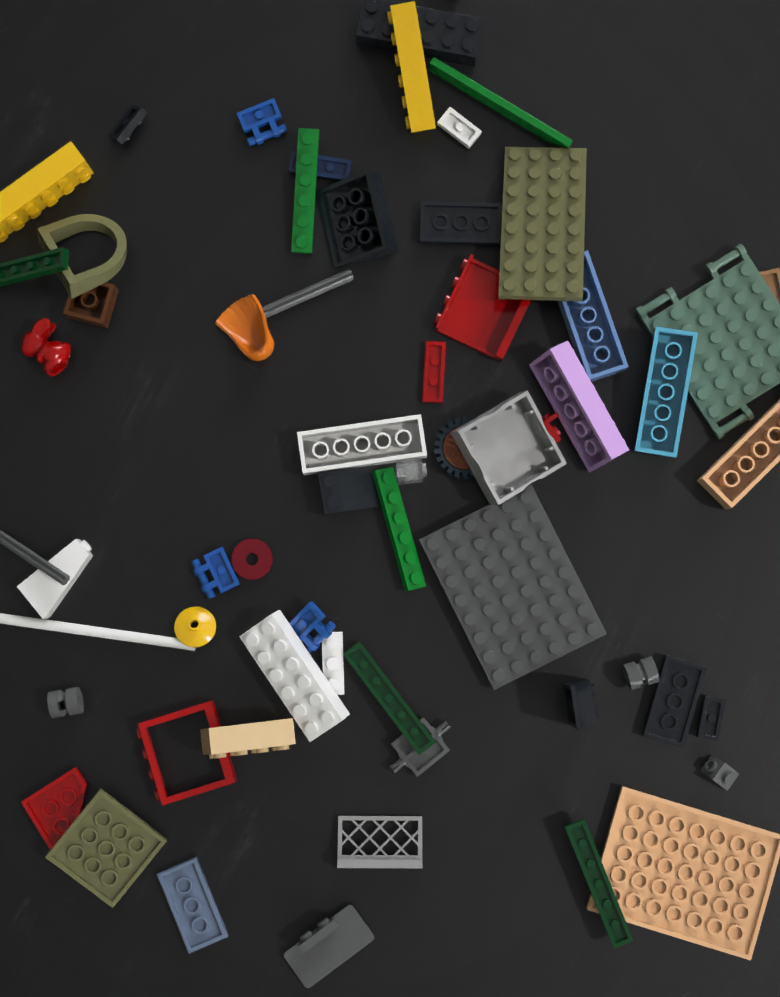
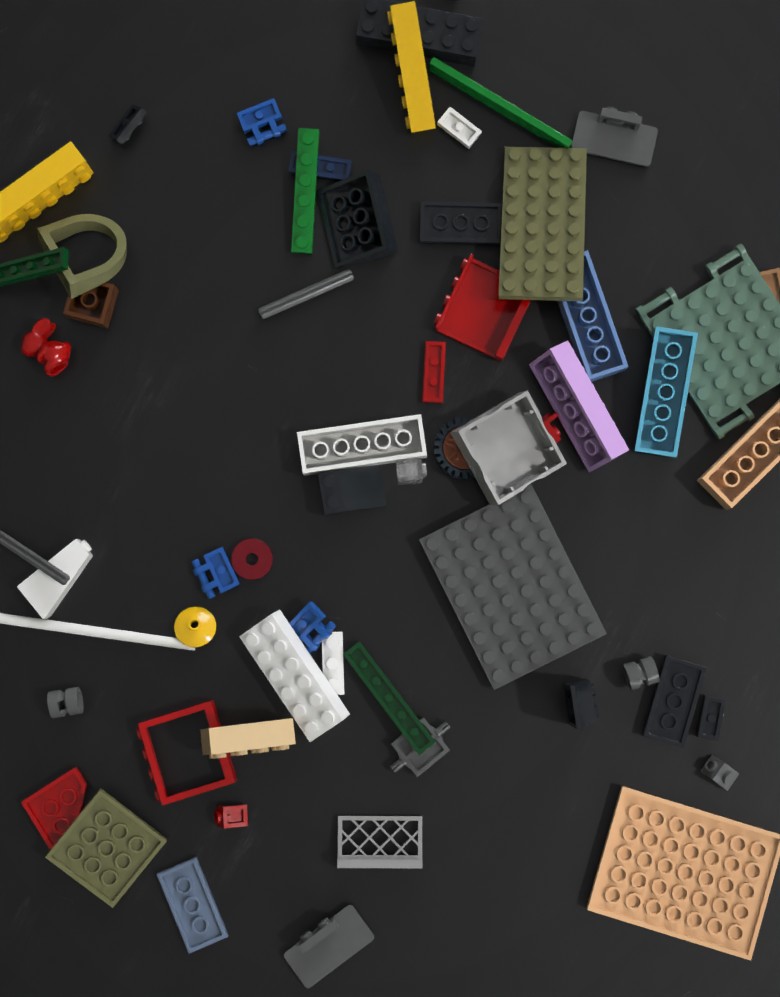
(231, 816): none -> red bracket
(248, 328): orange hair -> none
(398, 529): green plate -> none
(598, 883): dark green plate -> none
(615, 136): none -> dark grey bracket

